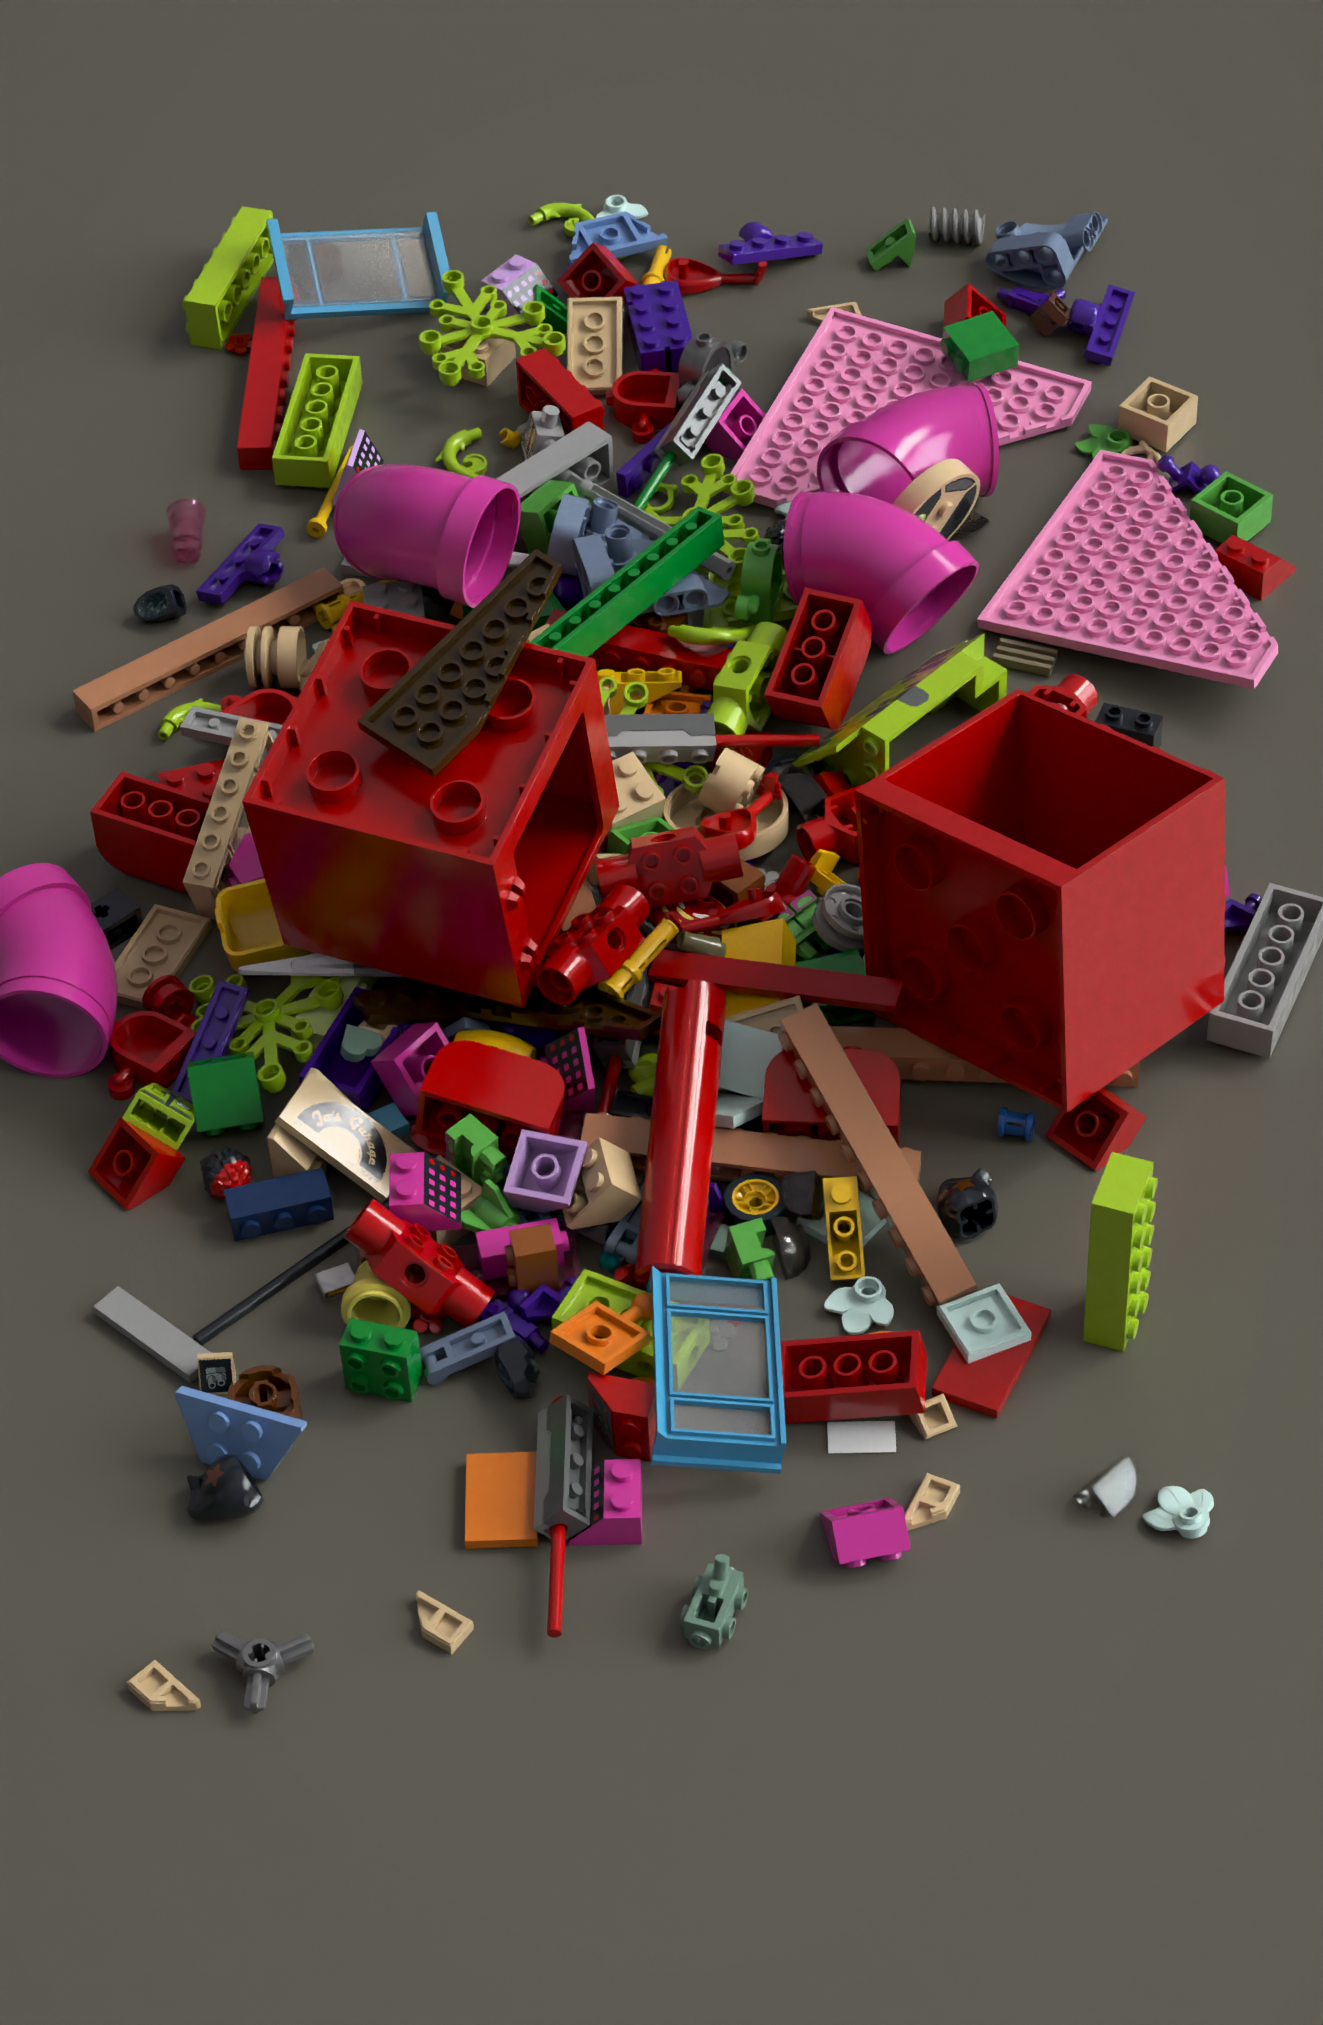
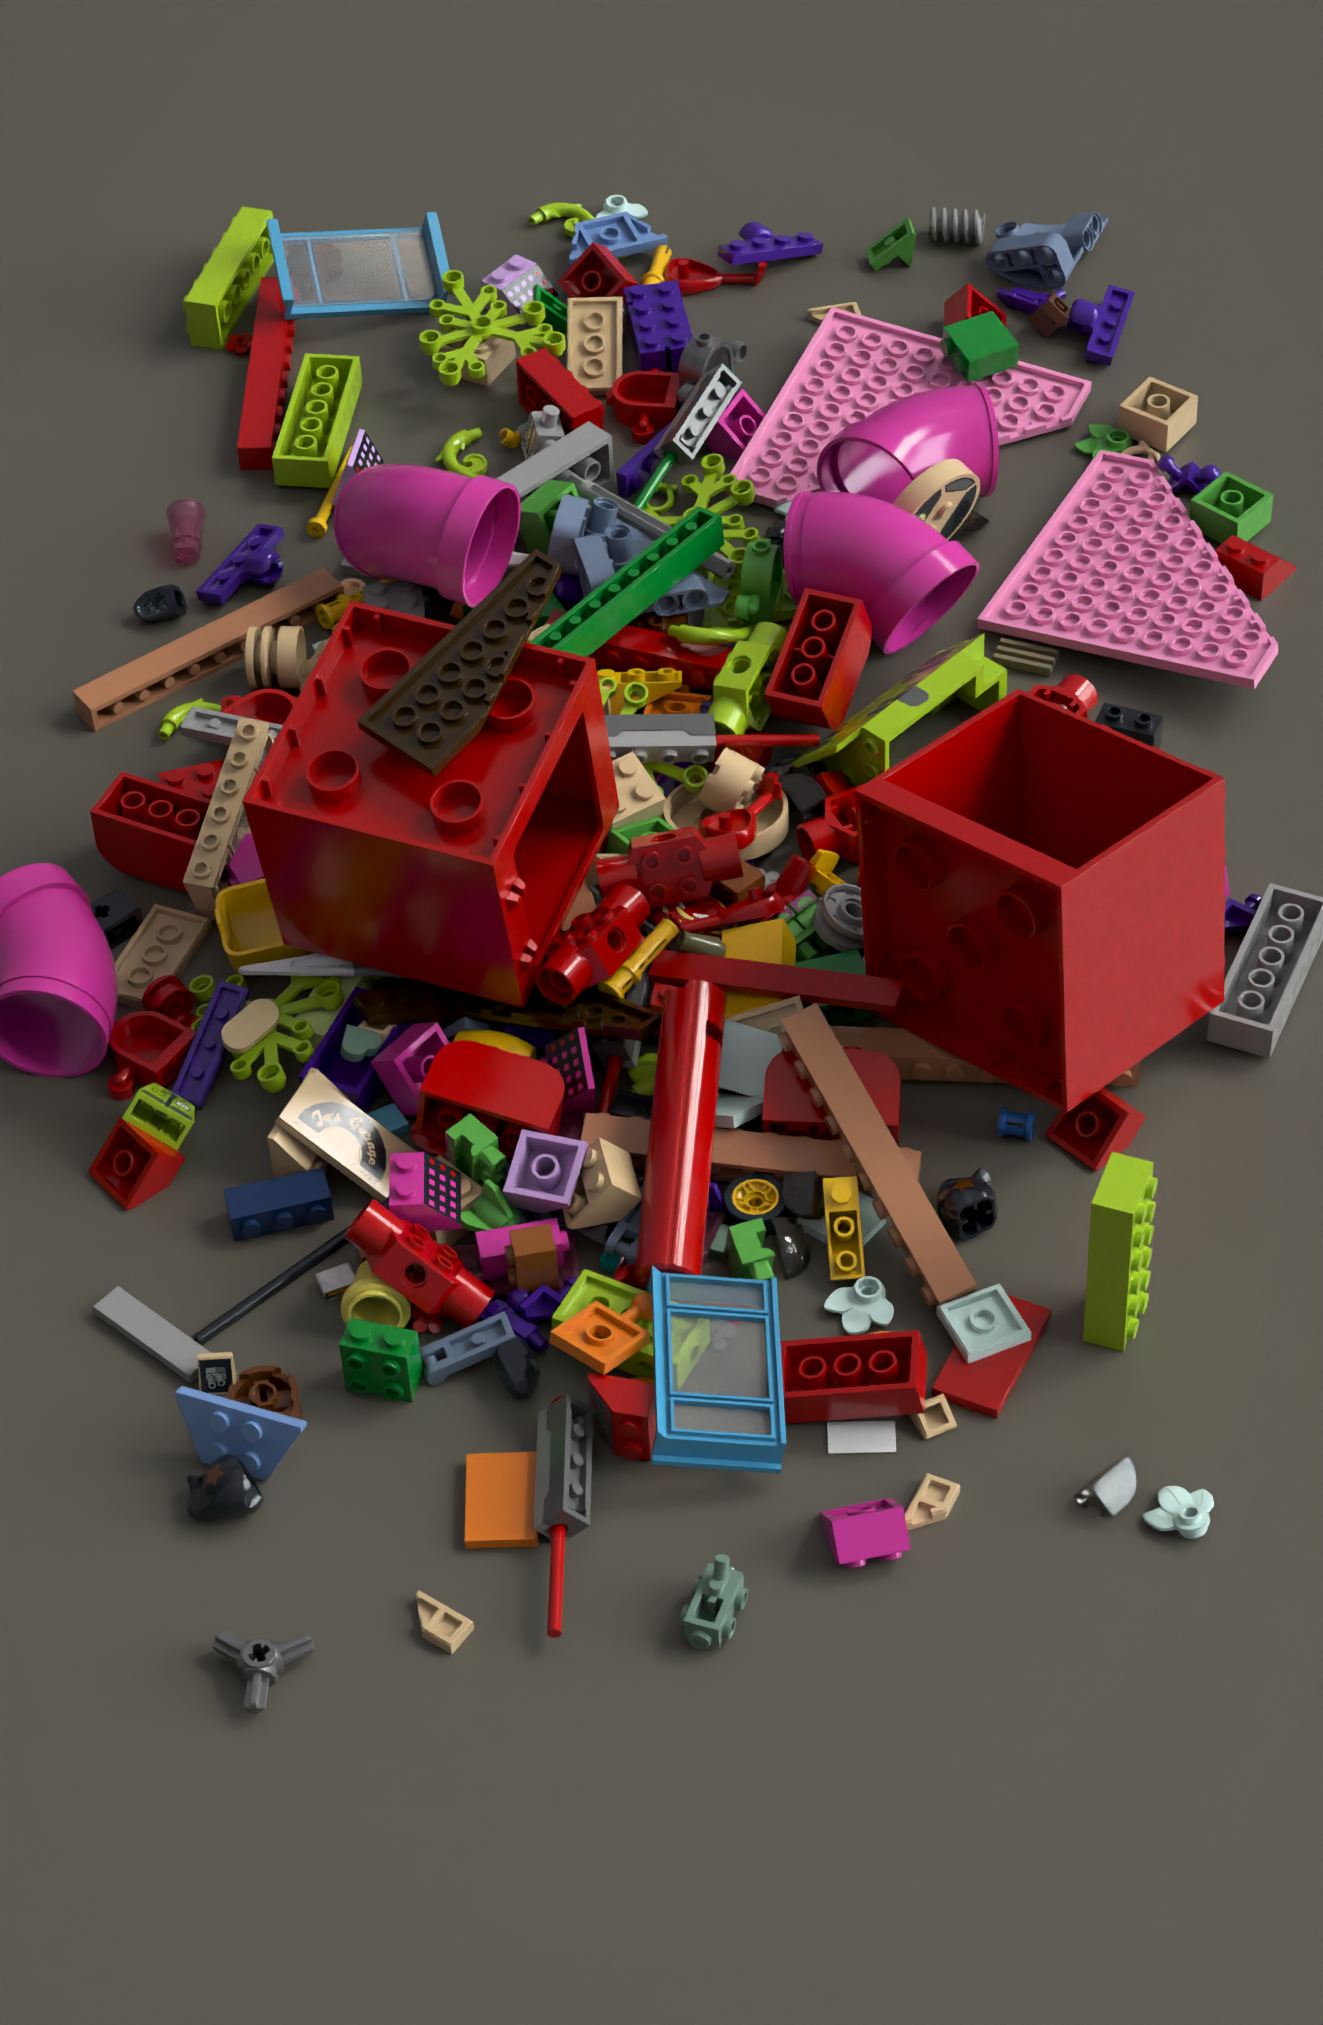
(161, 1690): tan tile -> none
(224, 1170): piece -> none
(225, 1093): green brick -> none
(250, 1026): none -> tan tile
(614, 1504): dark pink slope -> none

